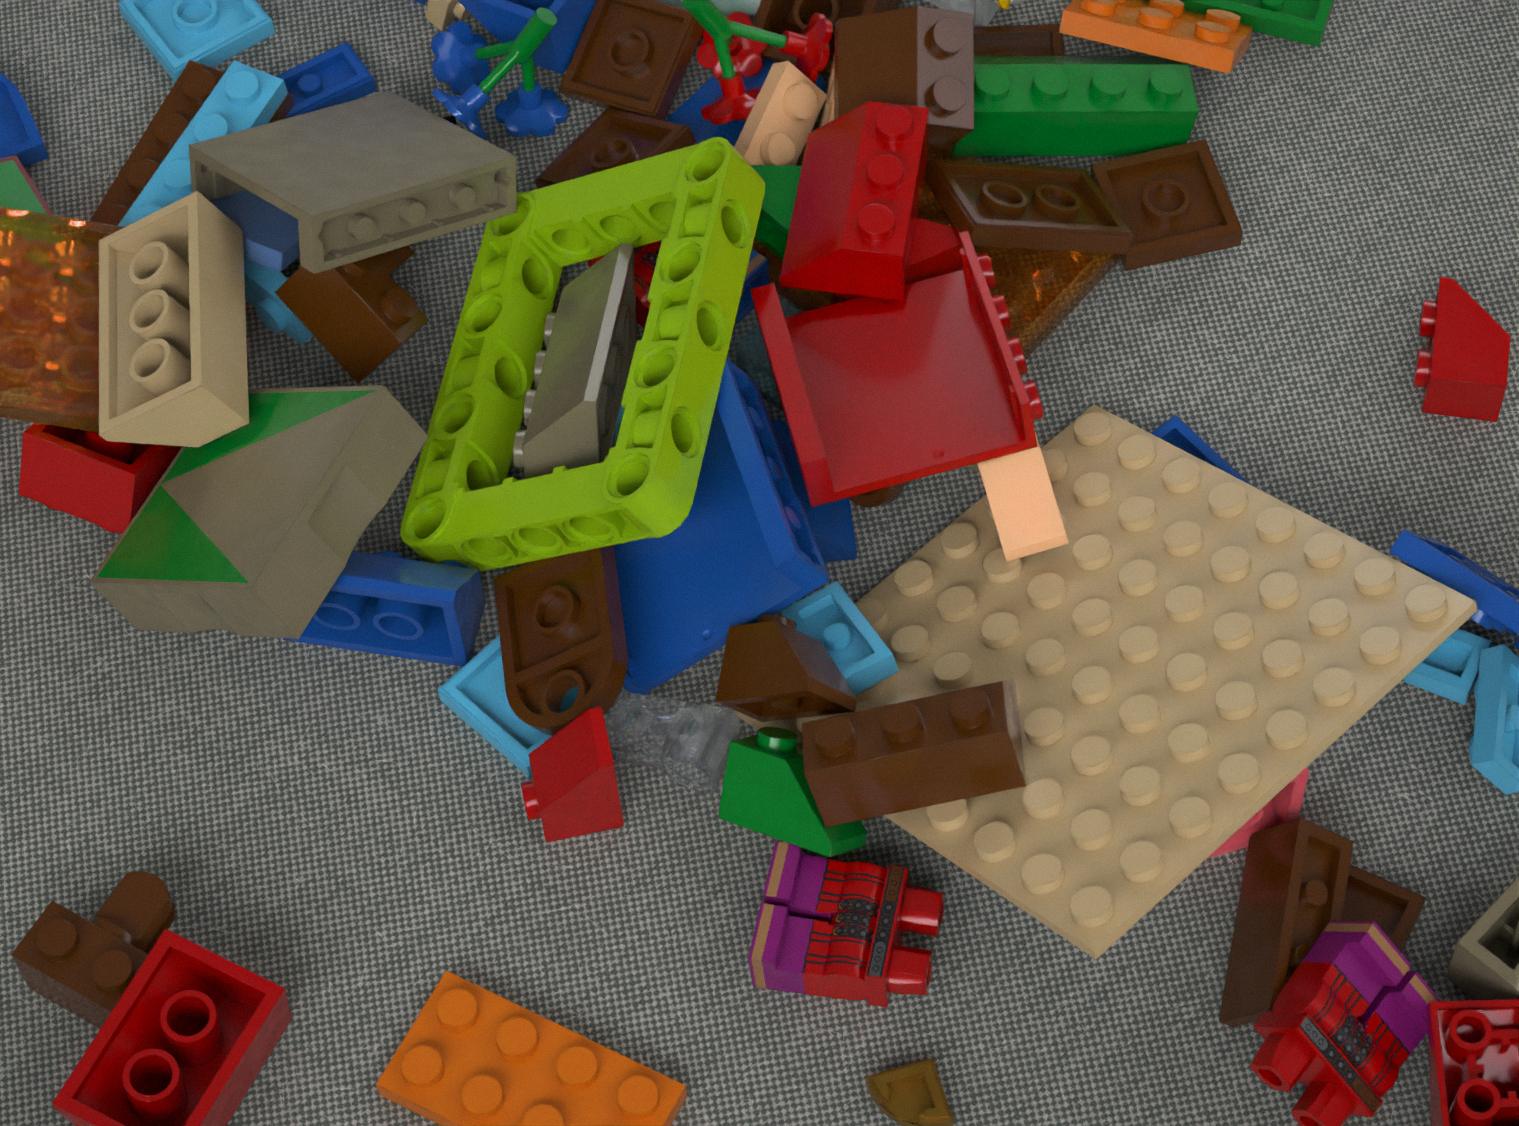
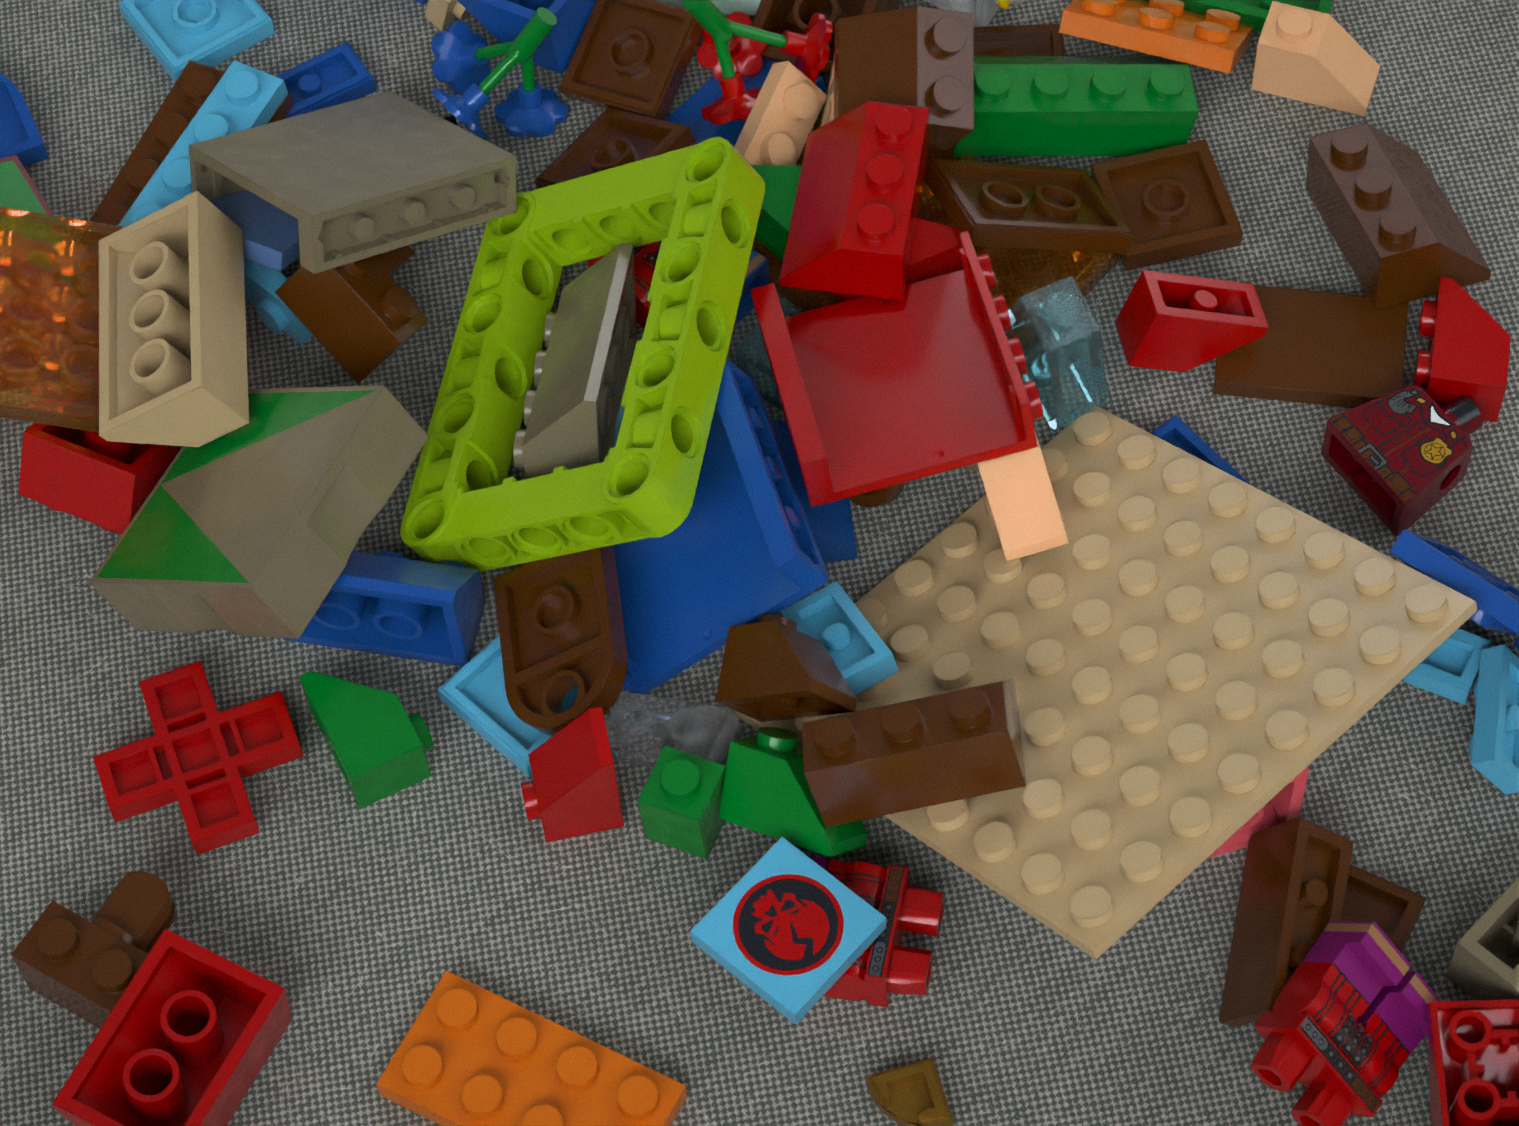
(198, 757): none -> red plate
(368, 736): none -> green slope
(683, 802): none -> green brick
(788, 930): none -> tile
(1061, 351): none -> clear light blue slope
(1187, 320): none -> red slope
(1313, 61): none -> light nougat slope
(1318, 350): none -> reddish brown tile
(1389, 216): none -> reddish brown slope
(1402, 452): none -> dark red torso

